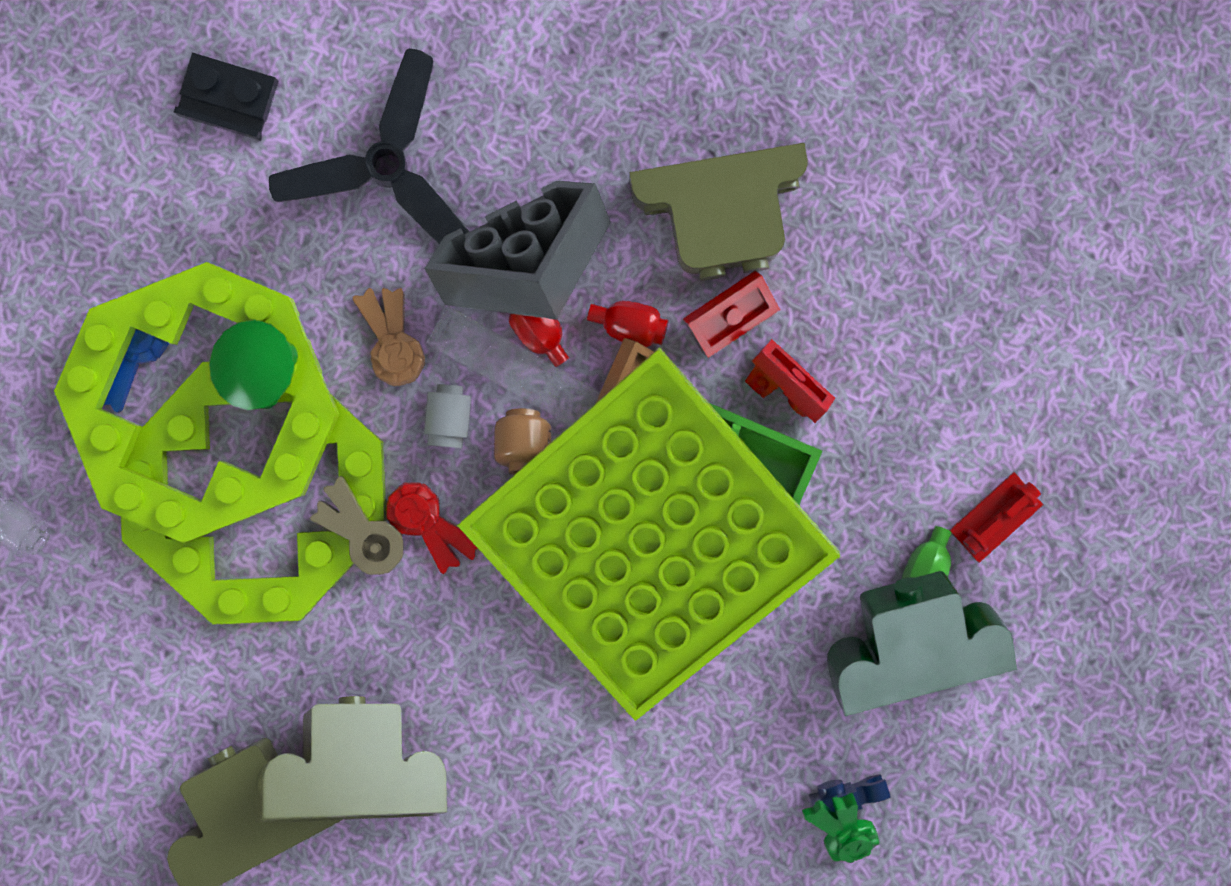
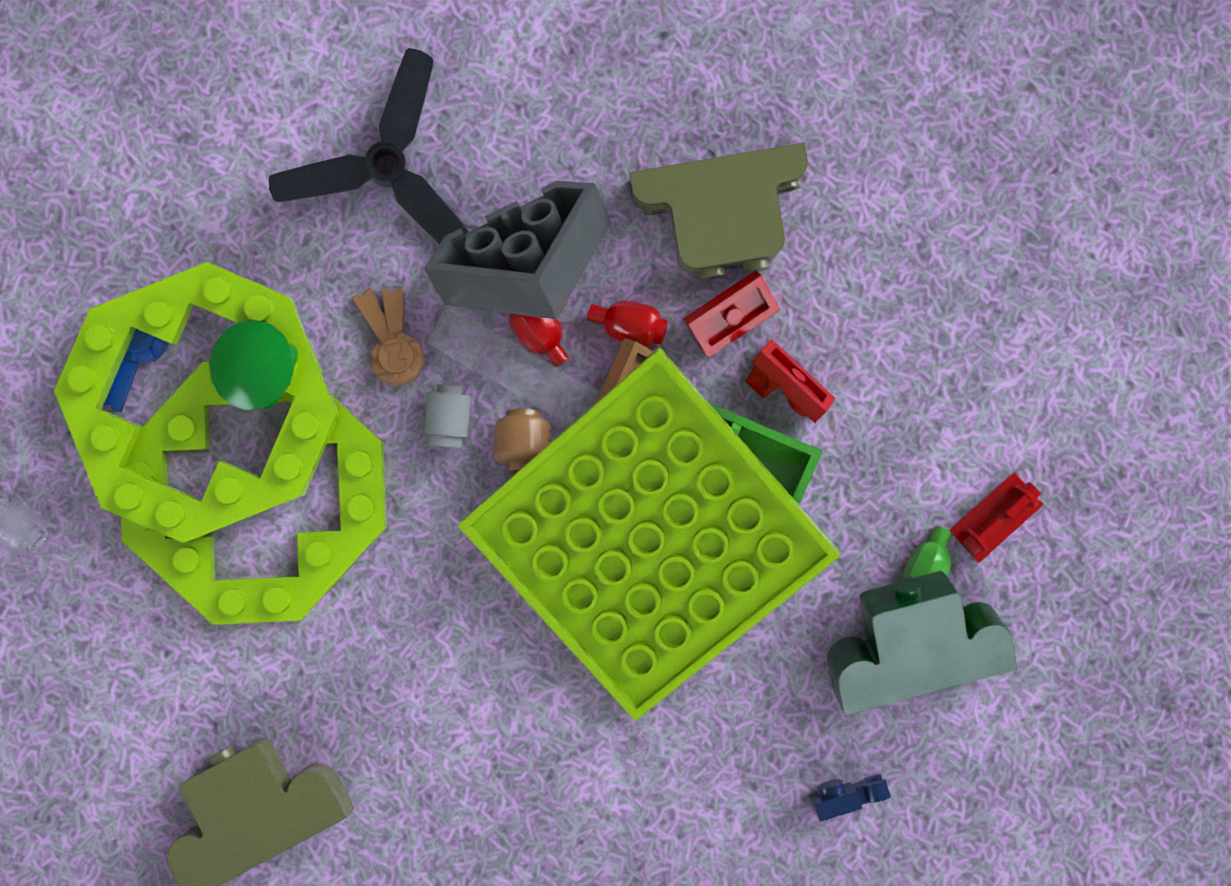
(226, 96): black plate -> none
(351, 769): brick -> none
(372, 544): dark tan piece -> none
(416, 512): red piece -> none
(846, 837): green piece -> none

